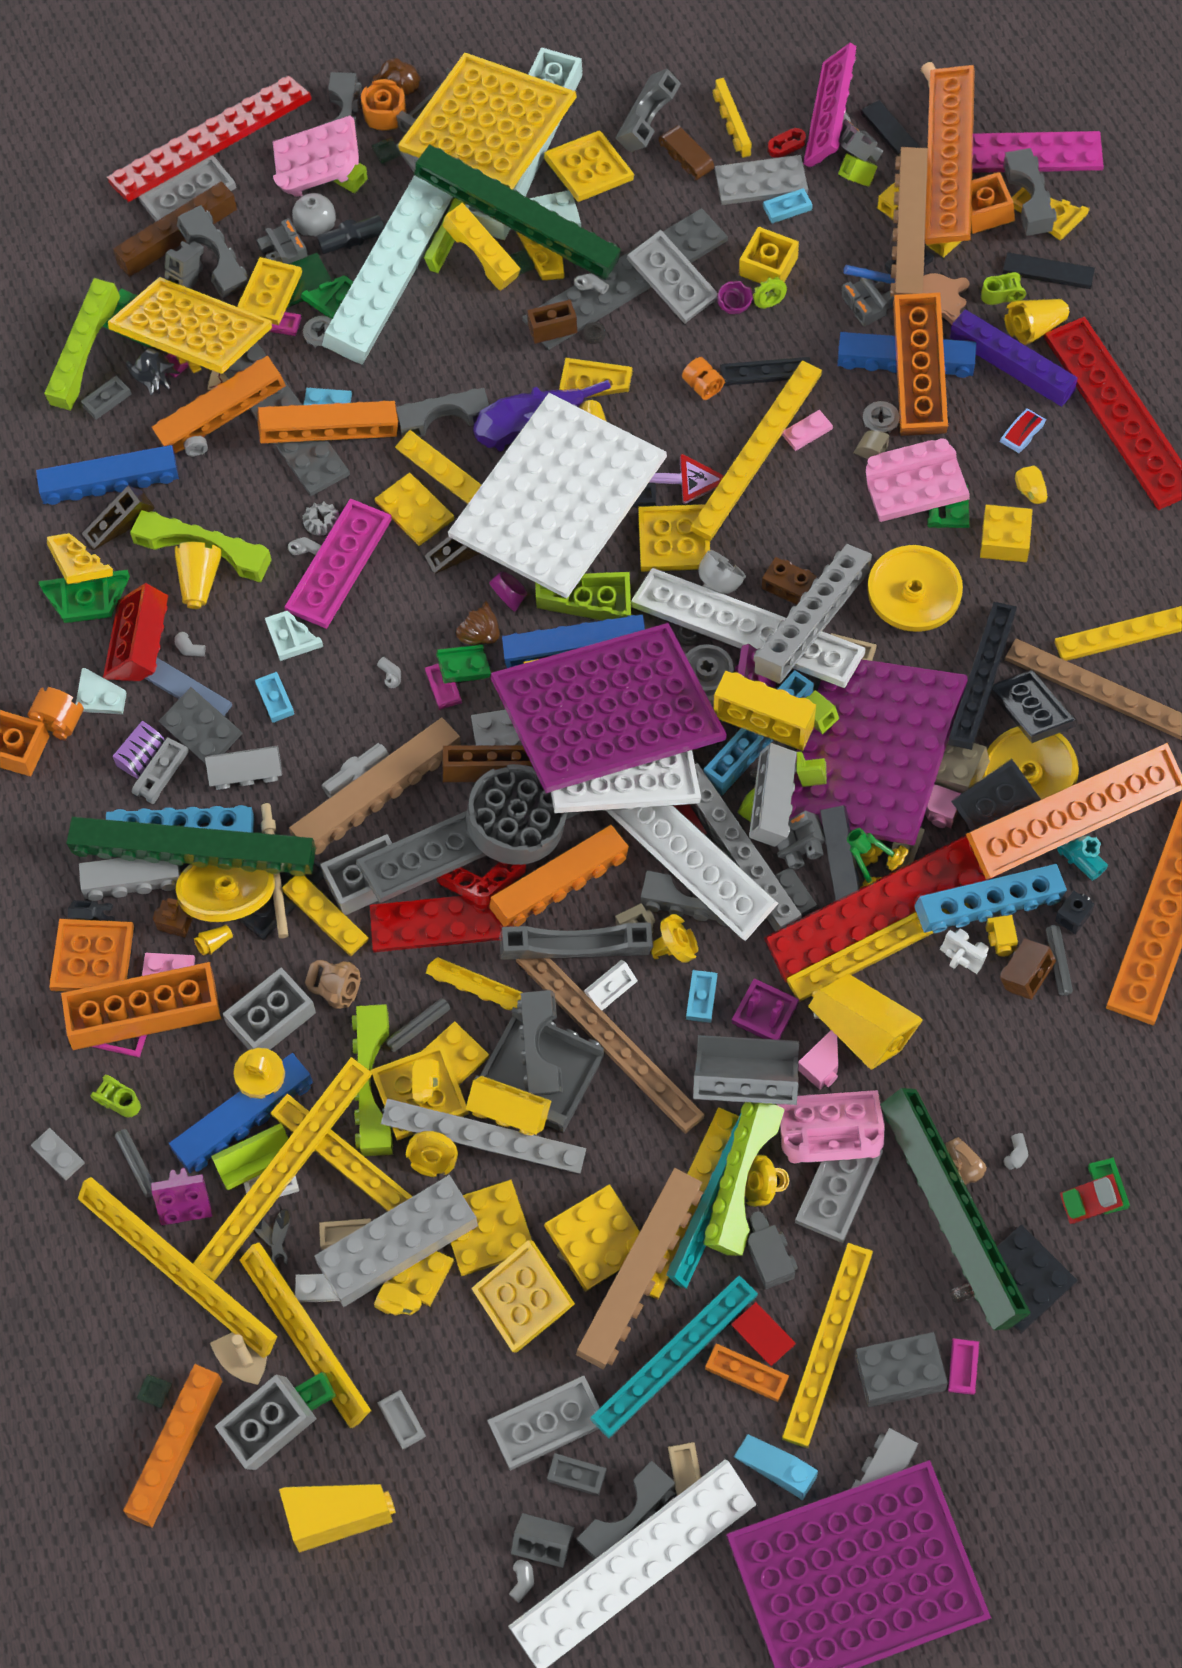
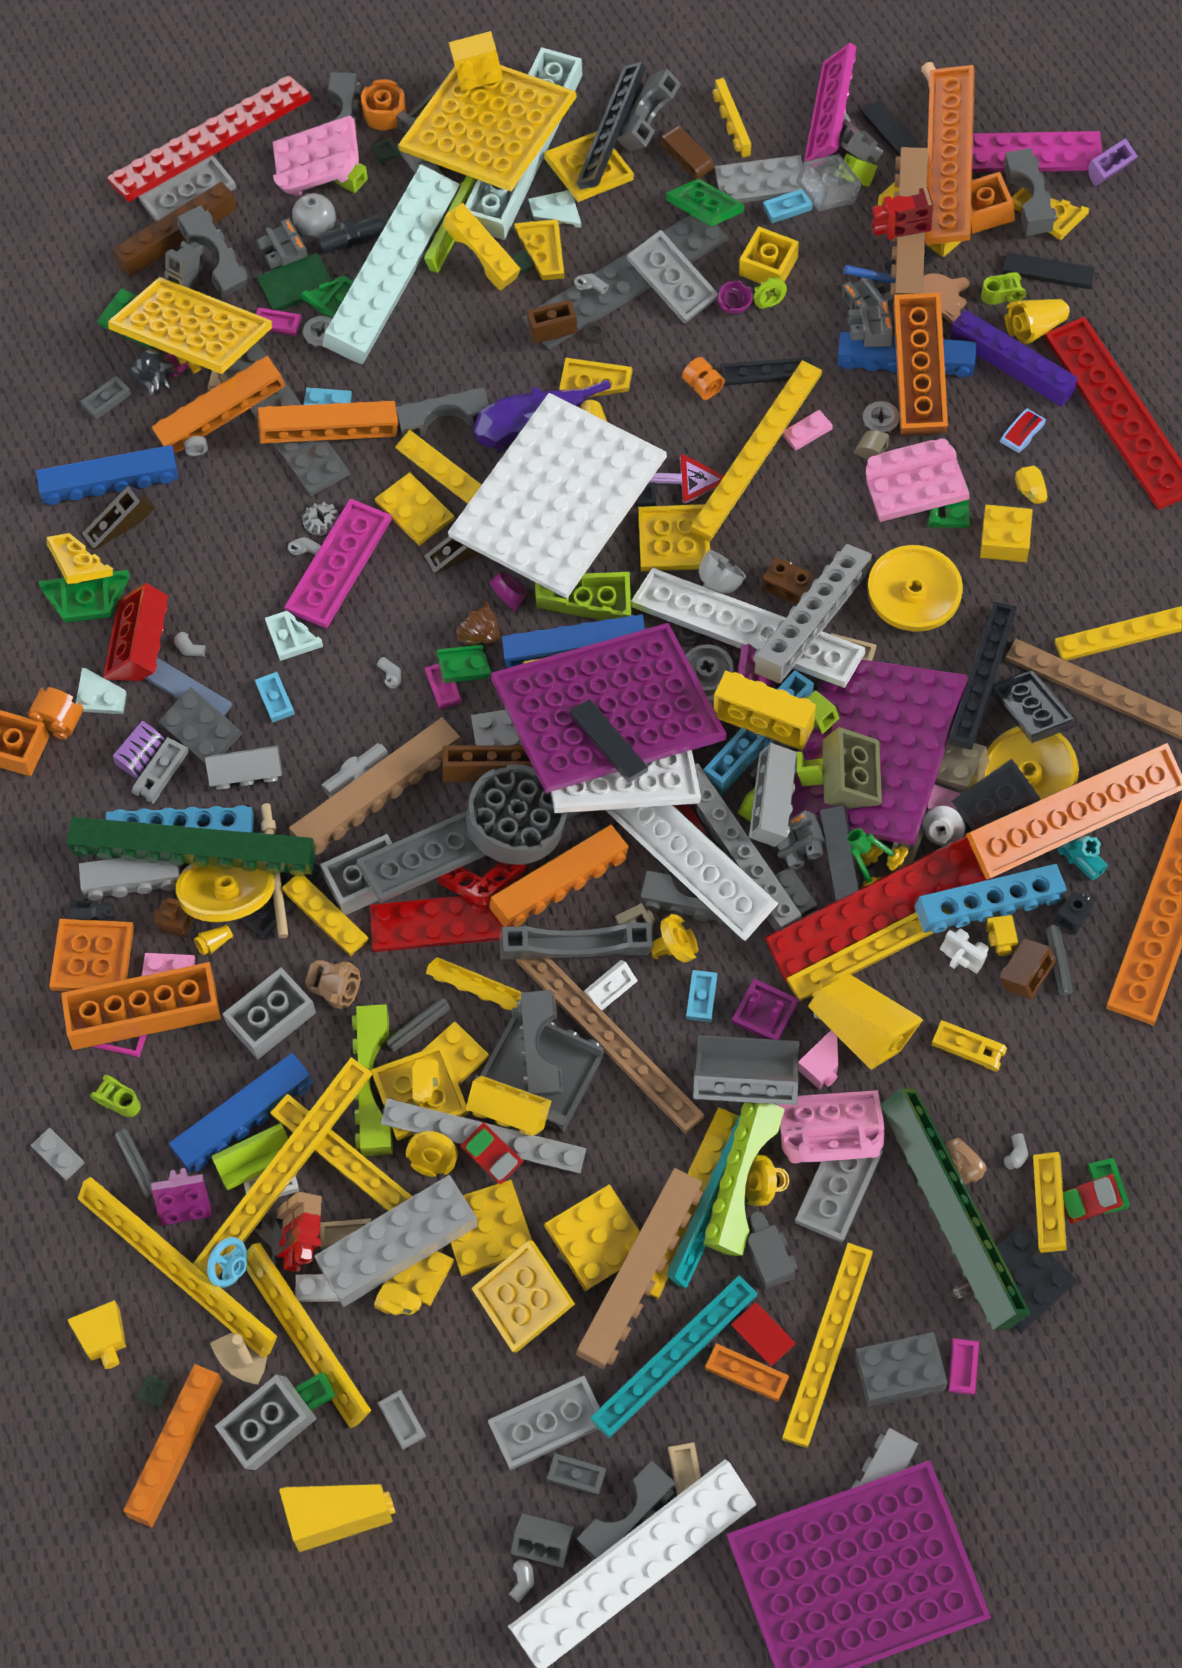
(68, 373): lime arch -> none
(100, 1333): none -> yellow torso
(158, 531): lime arch -> none
(196, 571): yellow cone -> none
(232, 1264): none -> medium azure piece
(259, 1072): yellow tile -> none
(270, 289): yellow plate -> none
(300, 1230): none -> hips
(401, 73): reddish brown hair -> none
(476, 61): none -> yellow brick
(491, 1153): none -> piece
(517, 211): dark green brick -> none
(608, 740): none -> black tile
(610, 126): none -> black plate
(705, 202): none -> green plate
(777, 1466): medium azure slope -> none
(786, 143): red beam -> none
(828, 182): none -> clear brick
(851, 769): none -> olive slope
(871, 324): none -> dark grey hips
(903, 215): none -> hips
(945, 817): none -> white piece
(968, 1045): none -> yellow plate
(1049, 1202): none -> yellow plate
(1111, 162): none -> medium lavender brick

